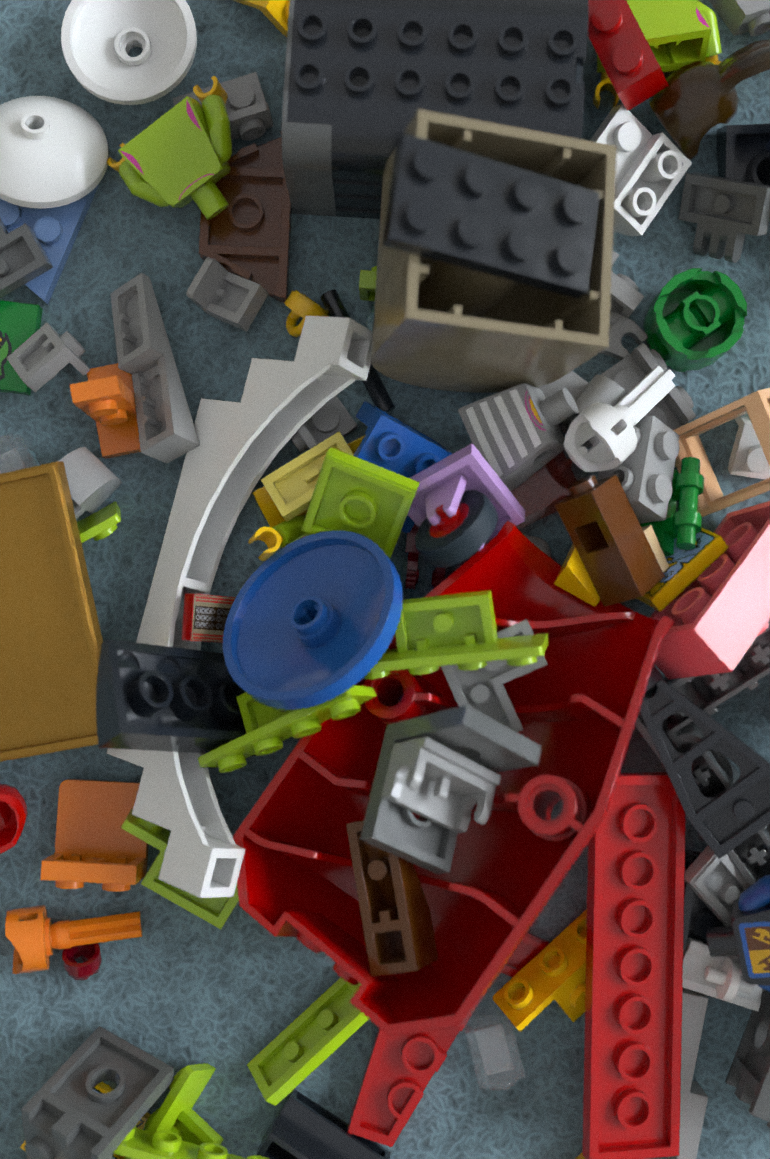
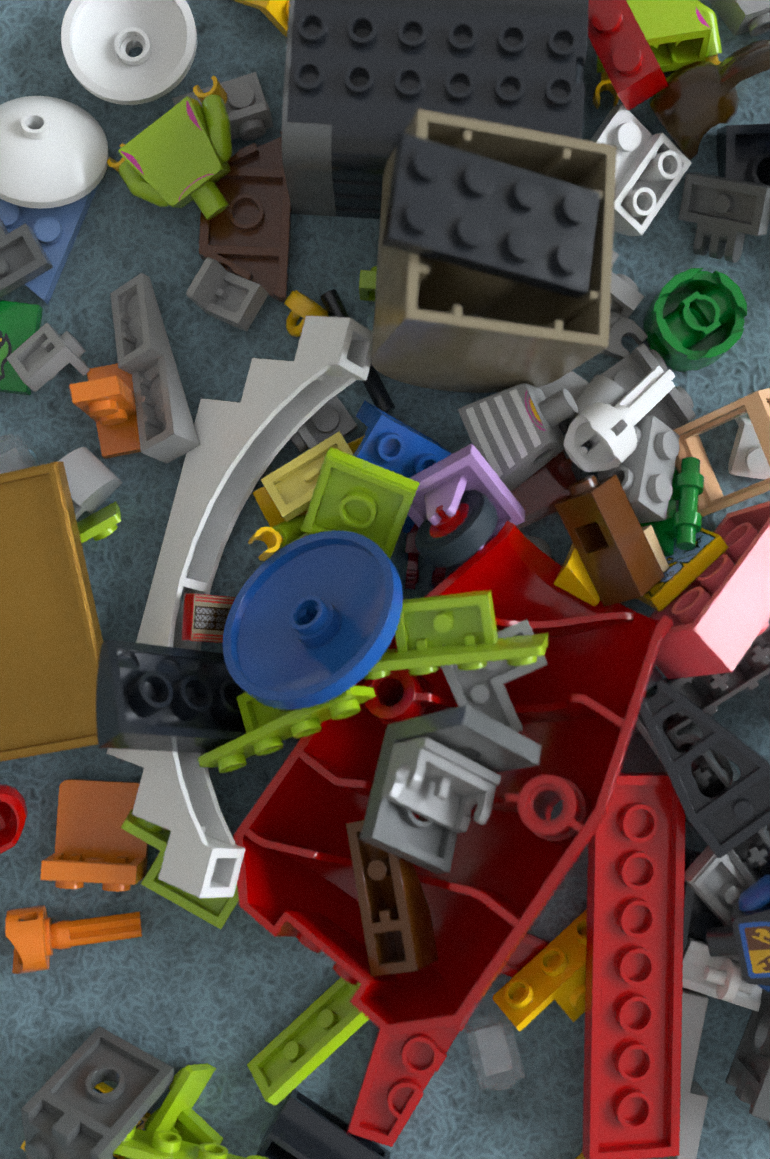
(91, 961): dark red hinge -> none

